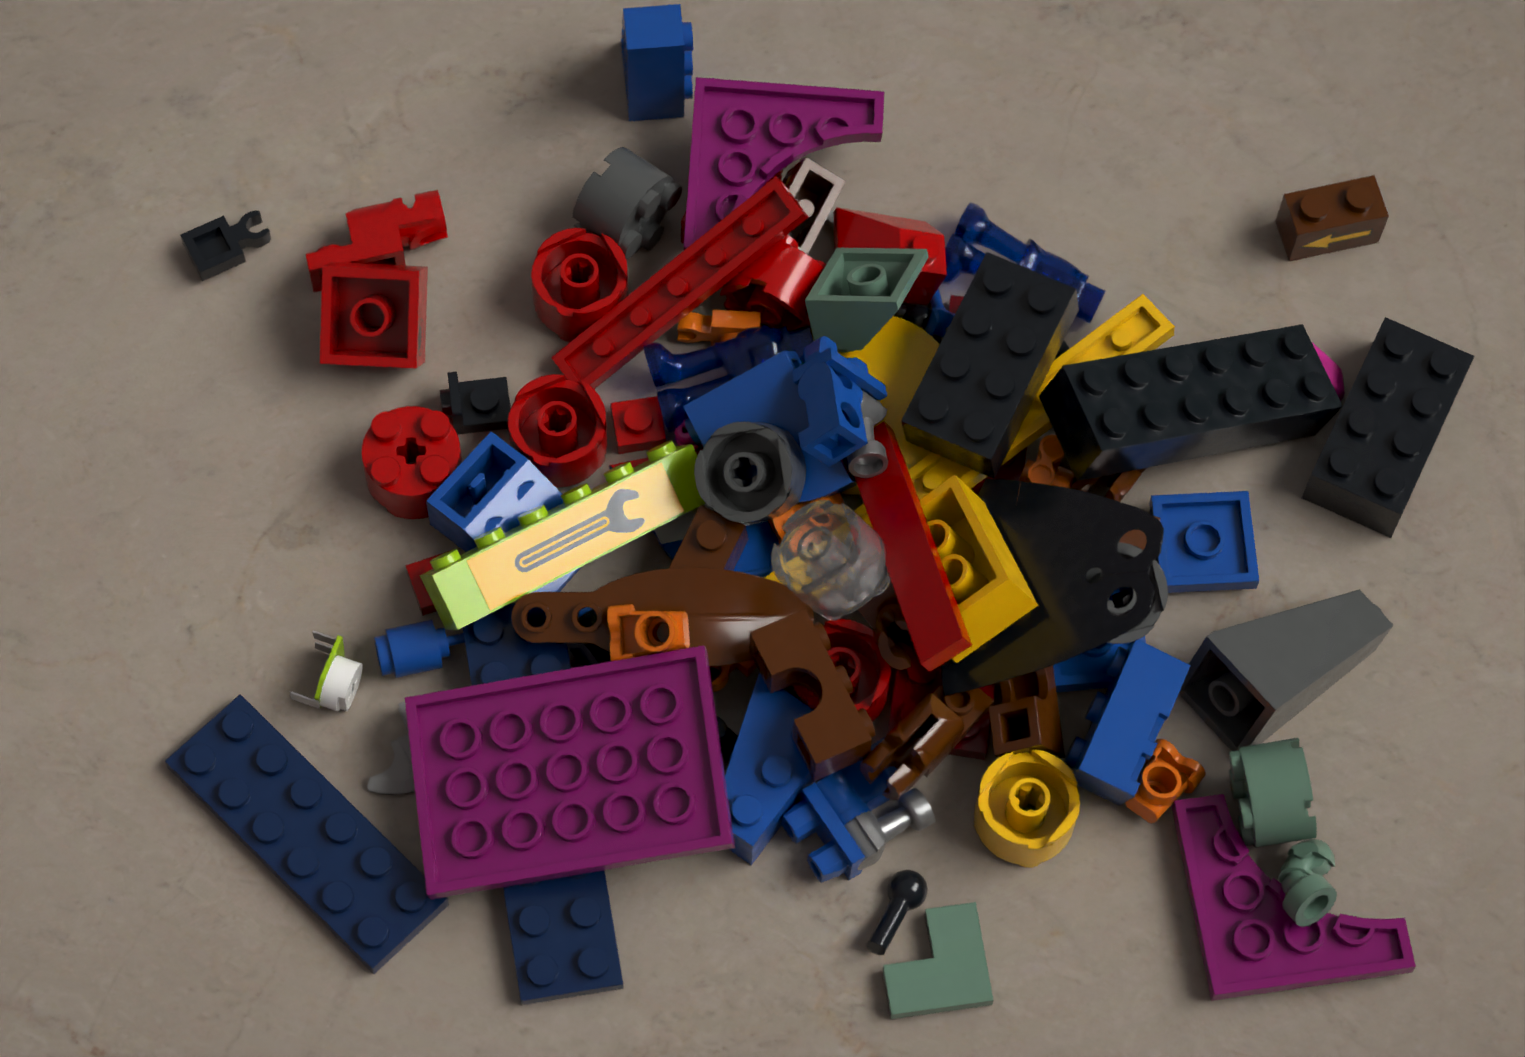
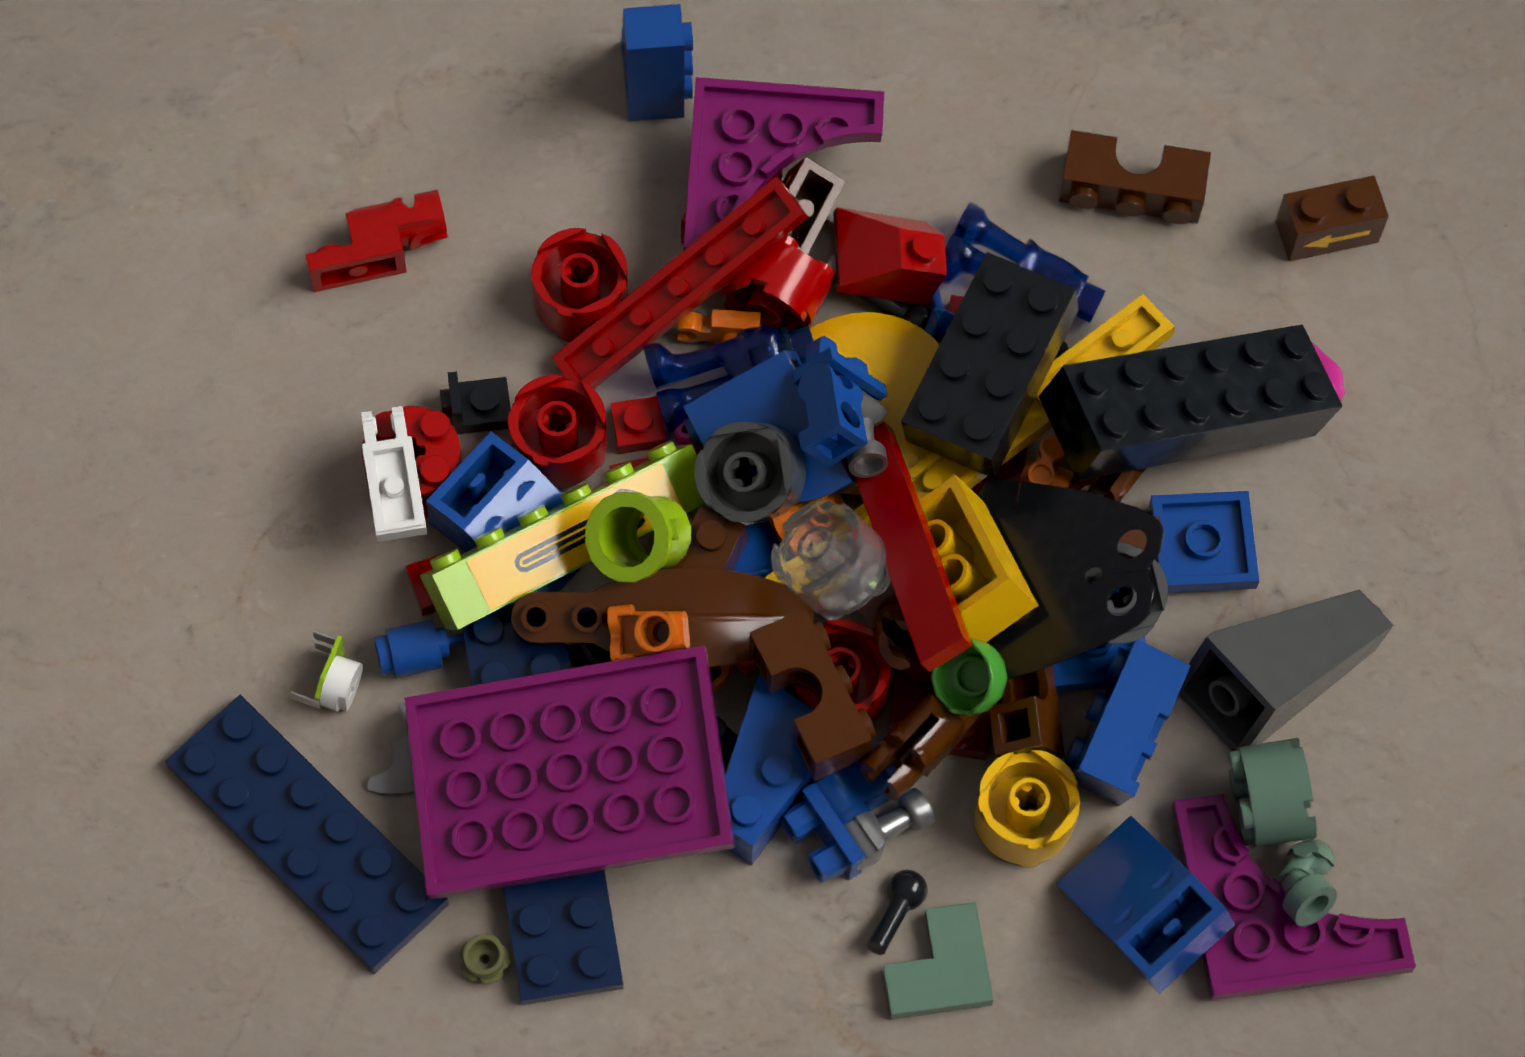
(219, 247): black plate -> none
(373, 315): red brick -> none
(393, 480): none -> white hinge
(478, 947): none -> olive plate
(614, 540): none -> lime piece
(627, 201): dark grey brick -> none
(861, 293): sand green slope -> none
(971, 680): none -> bright green hair
(1098, 180): none -> reddish brown arch
(1146, 903): none -> blue slope
(1164, 781): orange plate -> none
(1387, 427): black brick -> none

